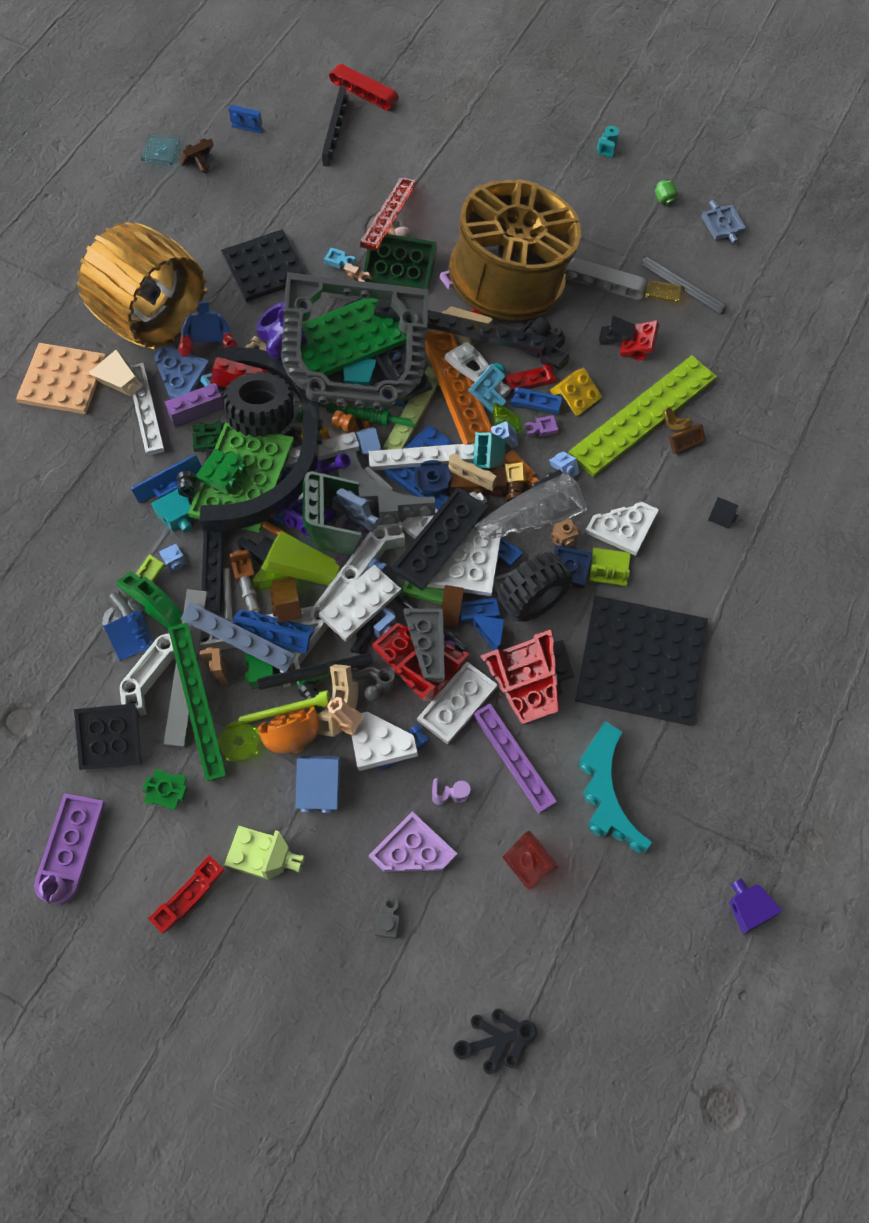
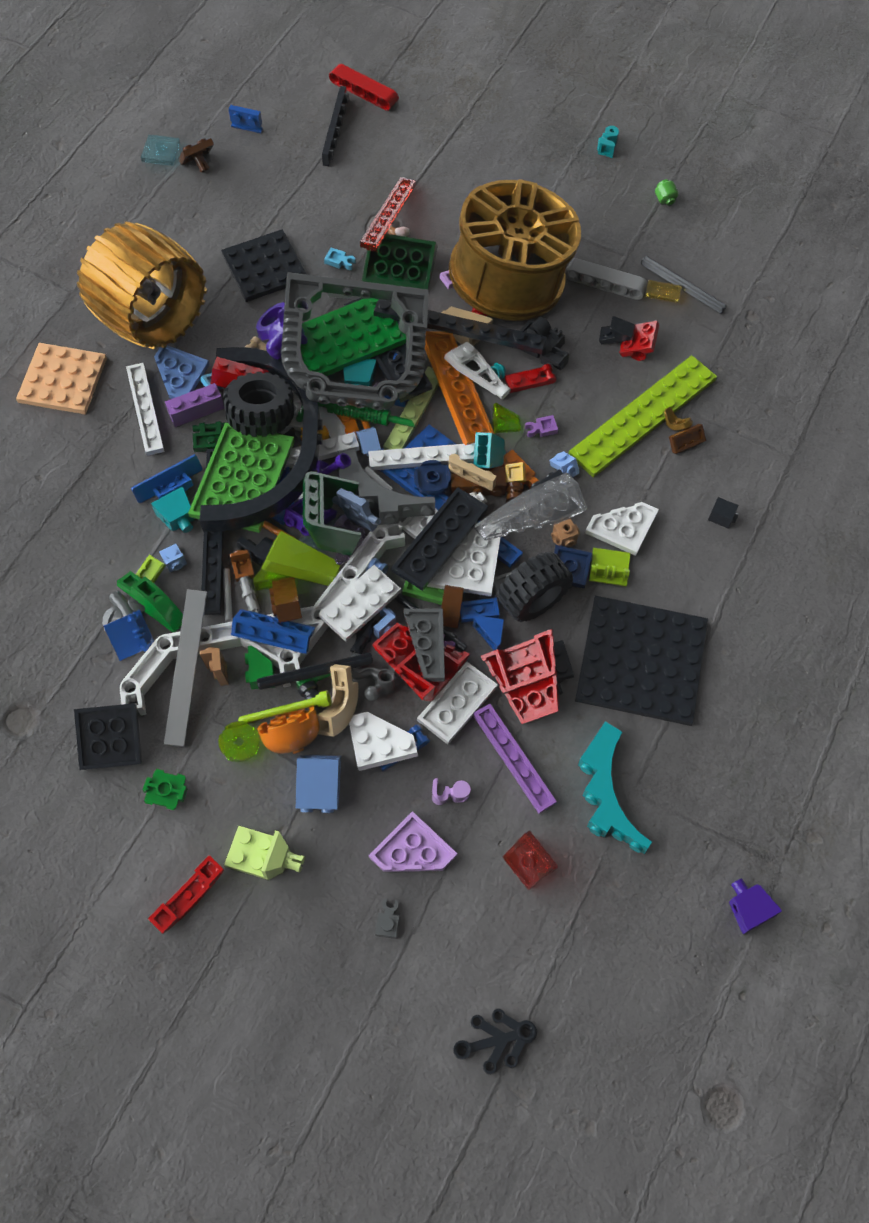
(68, 848): medium lavender plate -> none
(117, 374): tan slope -> none
(186, 484): black wheel -> none
(197, 702): green plate -> none
(204, 326): blue torso -> none
(222, 470): green plate -> none
(238, 637): sand blue plate -> none
(343, 421): orange wheel -> none
(347, 717): light nougat piece -> none
(355, 273): medium nougat plate -> none
(484, 387): medium azure plate -> none
(506, 432): light blue bracket -> none
(536, 400): blue plate -> none
(578, 391): yellow bracket -> none
(723, 222): sand blue plate -> none

